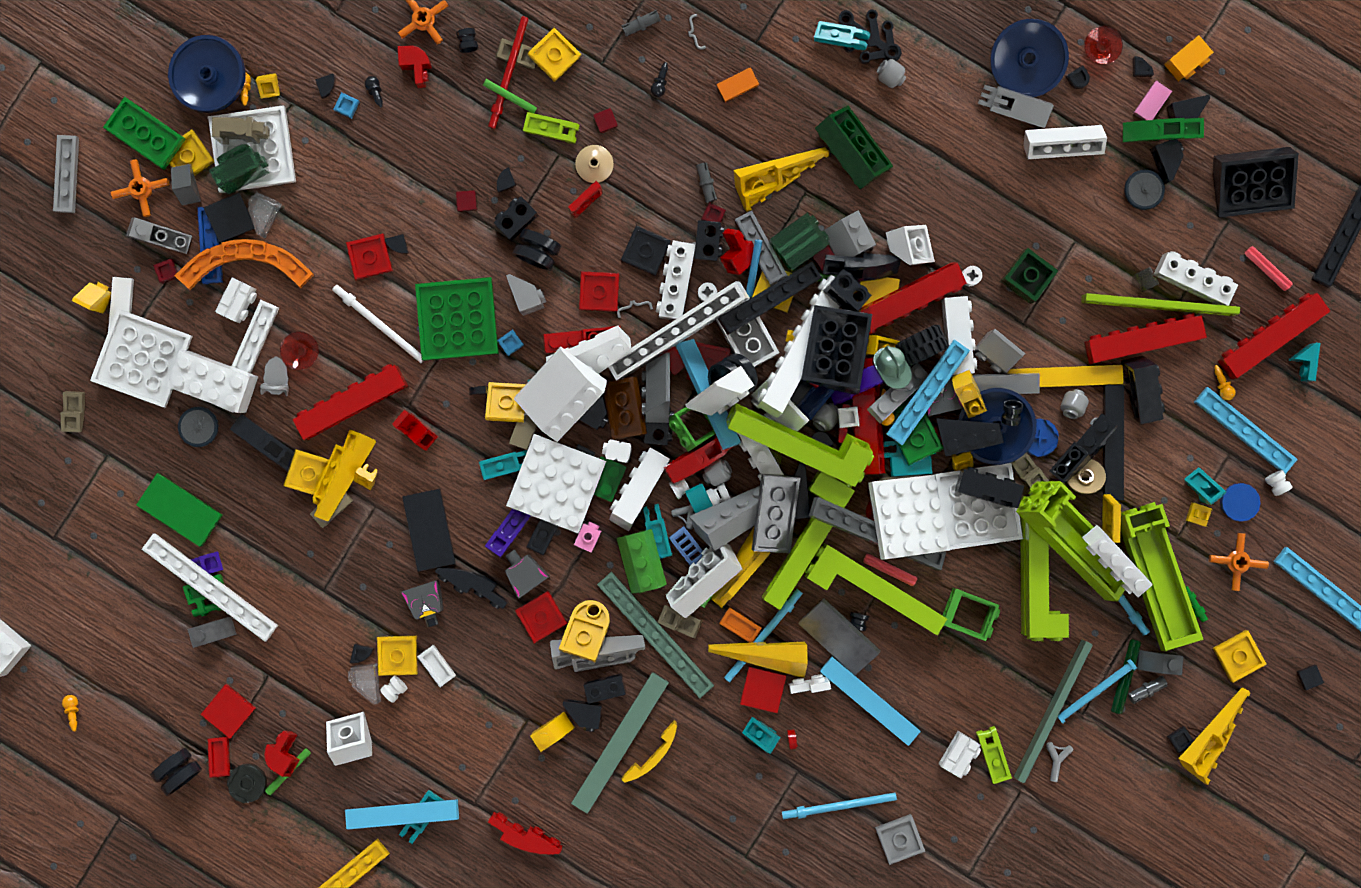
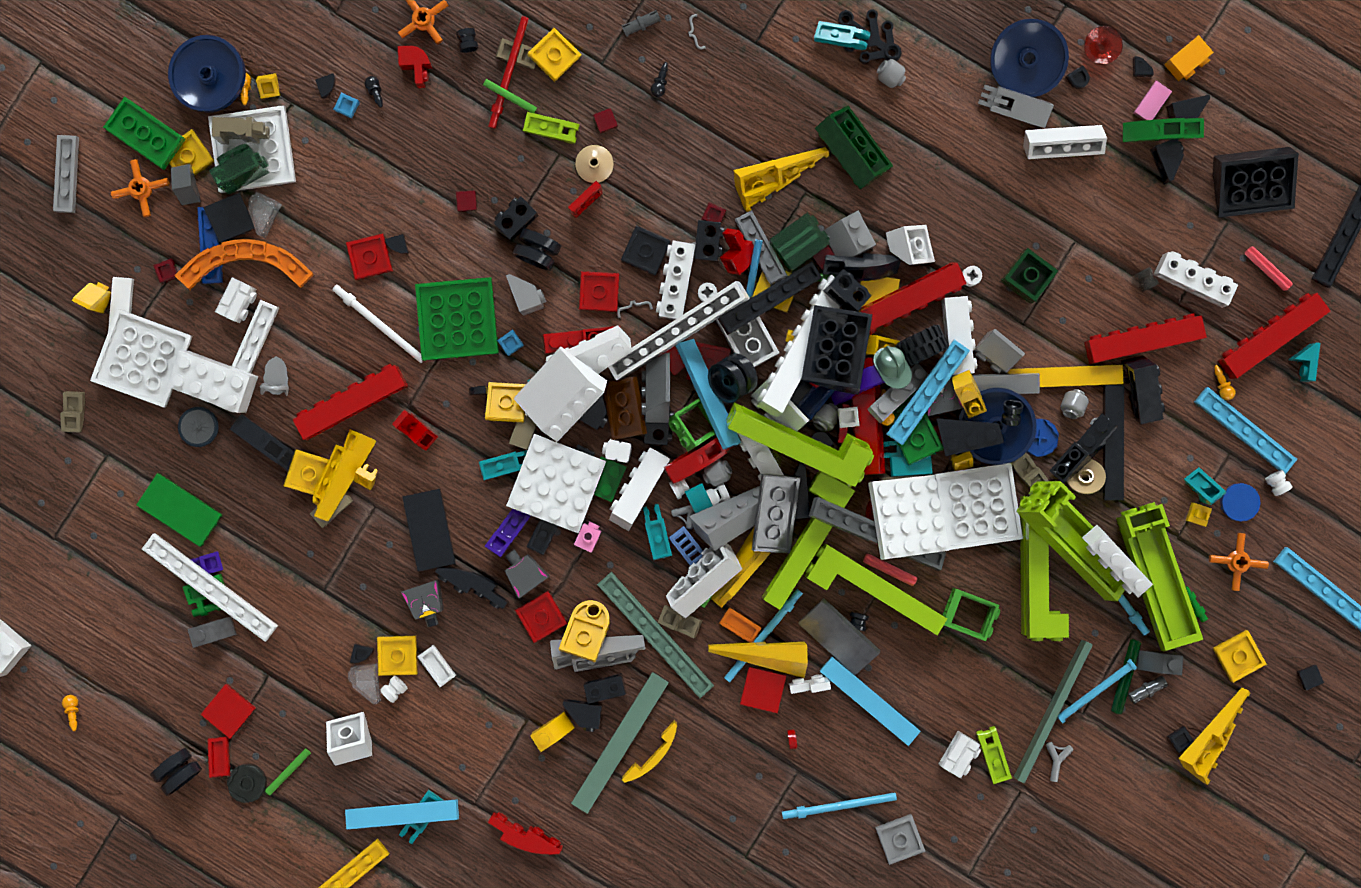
(158, 235): light grey slope -> none
(278, 757): red brick -> none
(290, 347): clear red dish -> none
(505, 180): black tile -> none
(641, 561): bright green slope -> none
(706, 182): dark grey pin -> none
(722, 393): white slope -> none
(737, 84): orange tile -> none
(761, 735): teal slope -> none
(989, 487): black wedge -> none
(1111, 517): yellow tile -> none
(1144, 189): dark grey wheel -> none
(1160, 304): lime tile -> none

